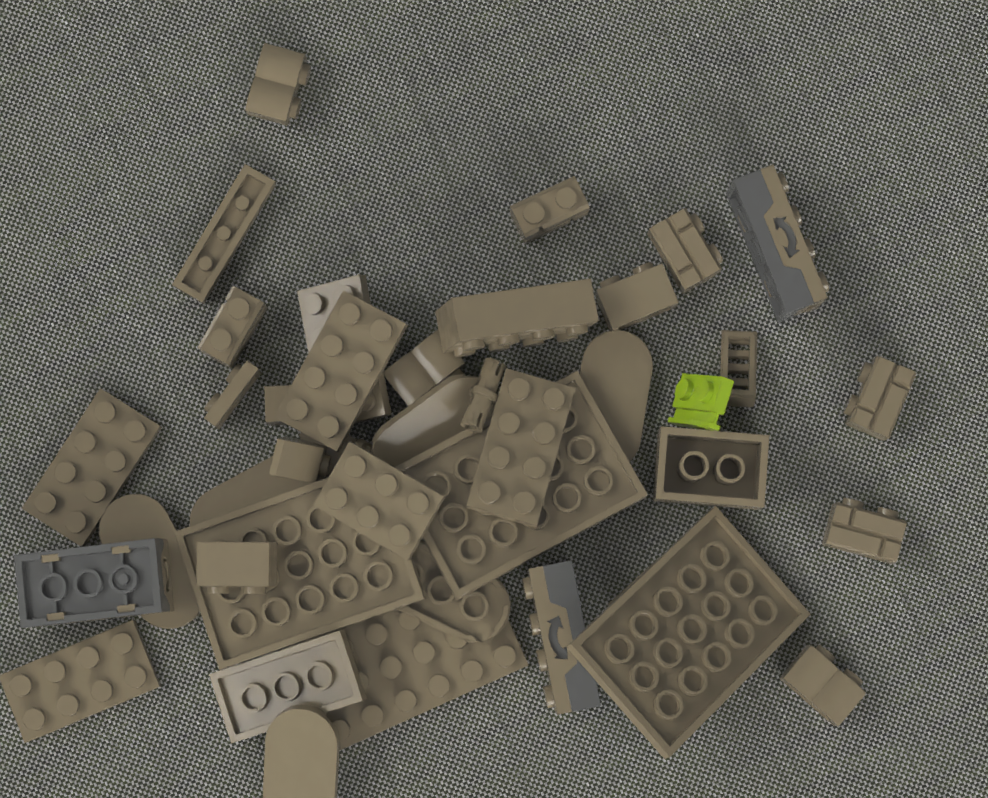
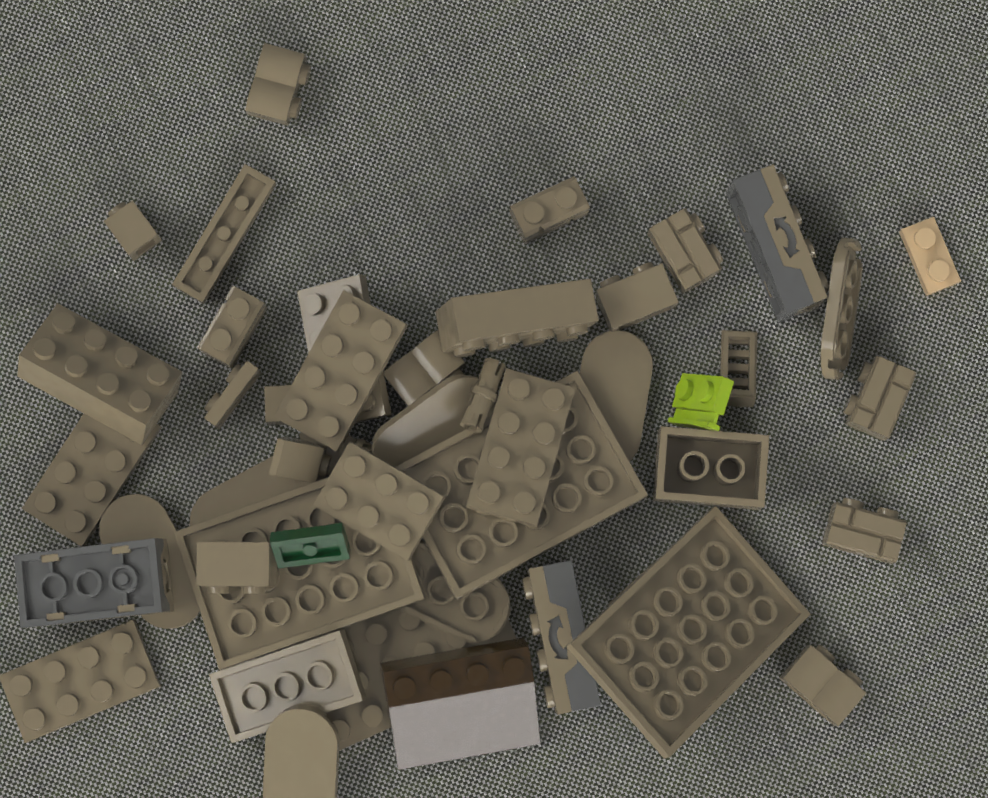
(99, 373): none -> dark tan brick
(132, 229): none -> dark tan brick
(310, 545): none -> dark green plate
(461, 703): none -> slope
(841, 309): none -> dark tan tile
(930, 256): none -> tan plate

